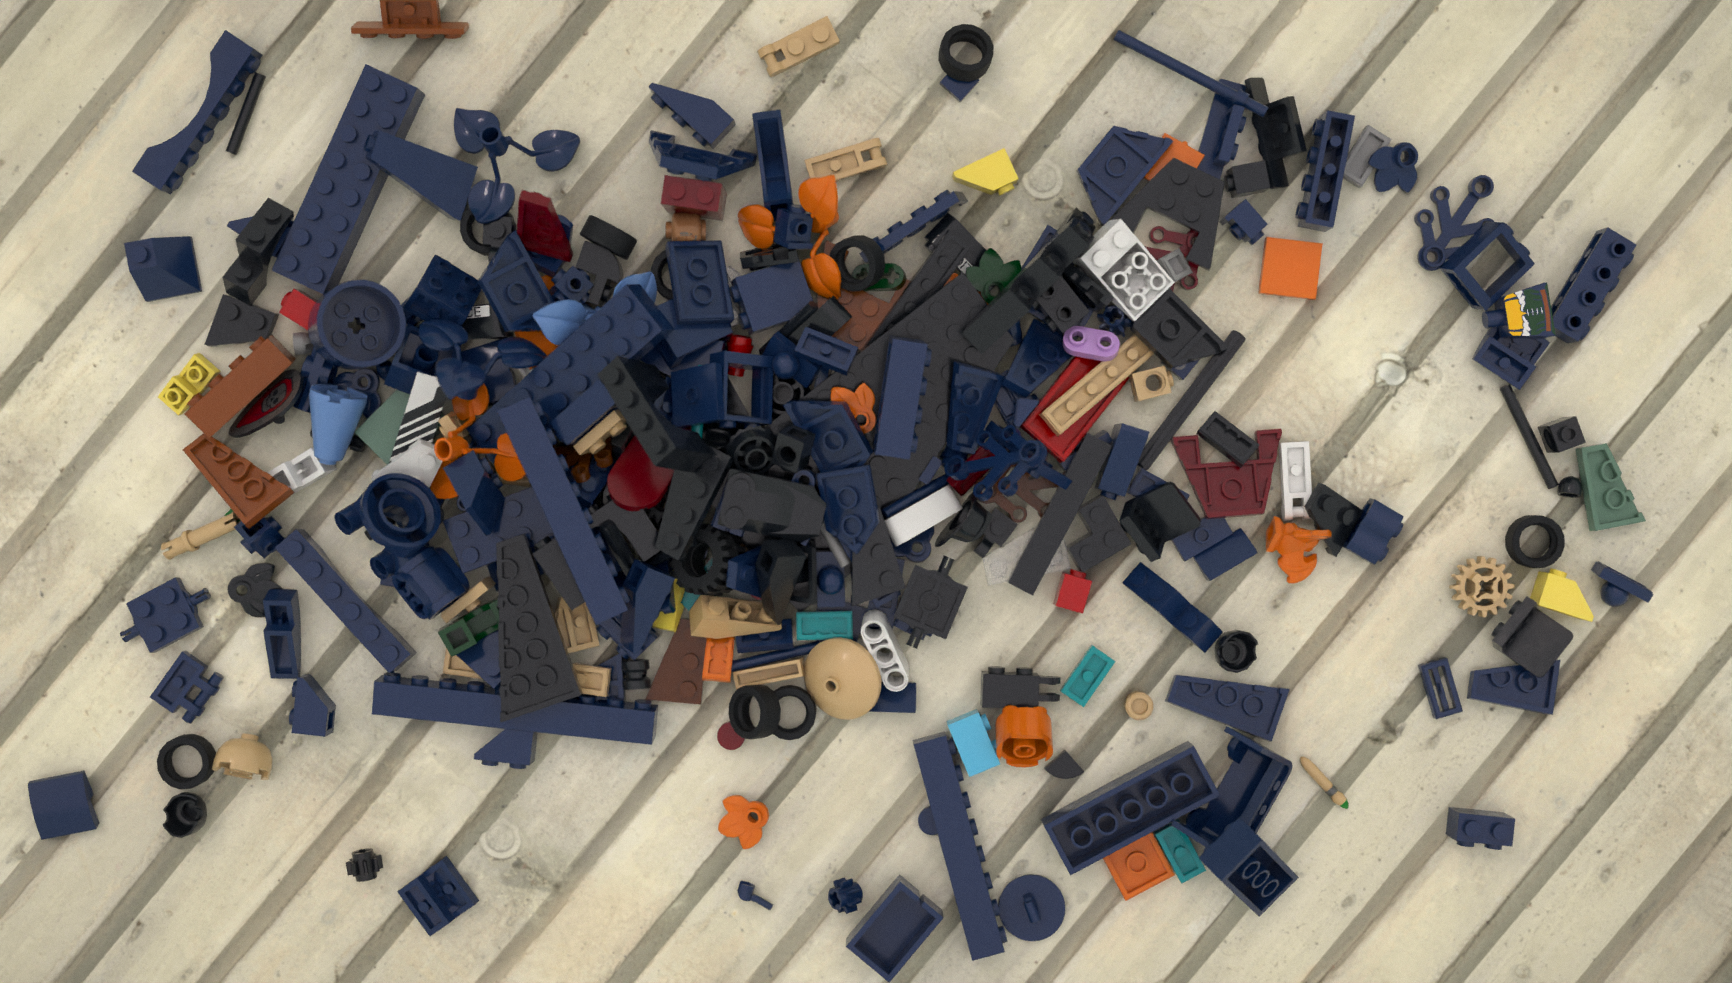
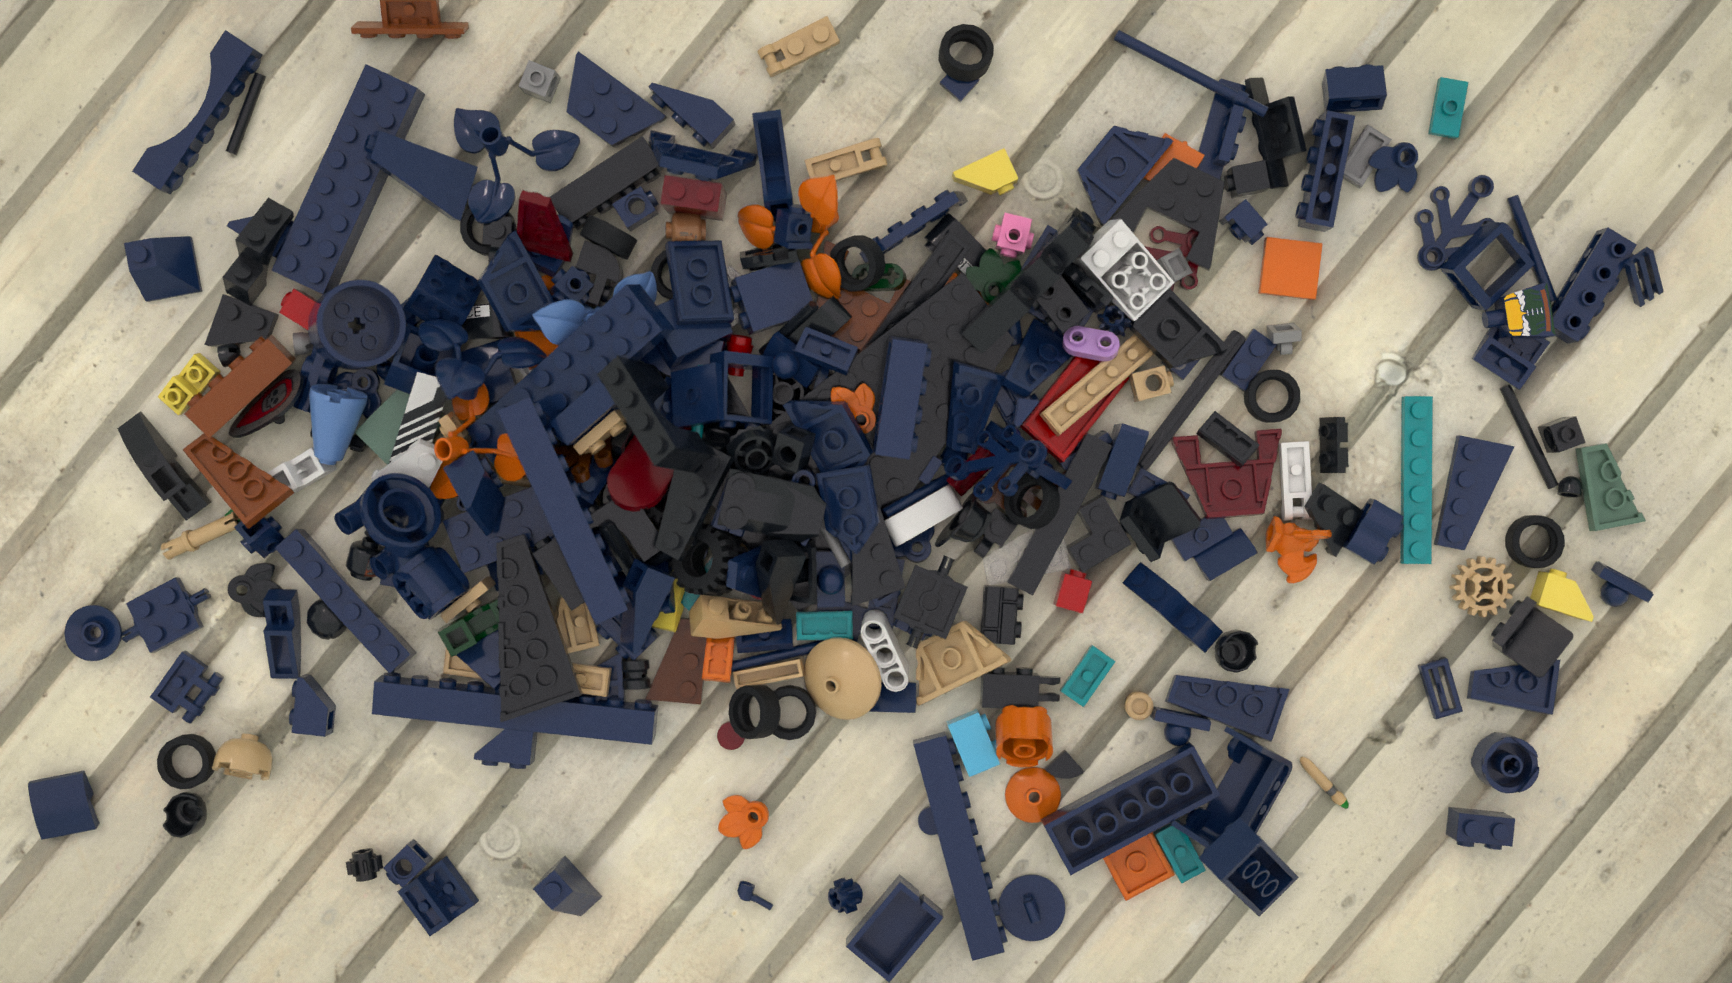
(81, 636): none -> dark blue dish
(159, 466): none -> black slope
(228, 353): none -> black hinge
(323, 621): none -> black hair
(359, 558): none -> black head
(415, 855): none -> dark blue brick
(539, 81): none -> light grey brick
(566, 889): none -> dark blue slope
(607, 104): none -> dark blue wing
(607, 182): none -> black brick
(623, 208): none -> dark blue brick
(954, 660): none -> tan wing
(1000, 614): none -> black brick
(1020, 228): none -> bright pink brick
(1028, 781): none -> orange dish
(1048, 507): none -> black tyre
(1179, 724): none -> dark blue tile
(1248, 360): none -> dark blue plate
(1283, 336): none -> light grey tile
(1293, 396): none -> black tyre
(1331, 433): none -> black hinge
(1354, 88): none -> dark blue brick
(1416, 479): none -> teal plate
(1448, 108): none -> teal plate
(1470, 483): none -> dark blue wing
(1490, 758): none -> dark blue brick
(1530, 244): none -> dark blue bar
(1647, 273): none -> dark blue tile

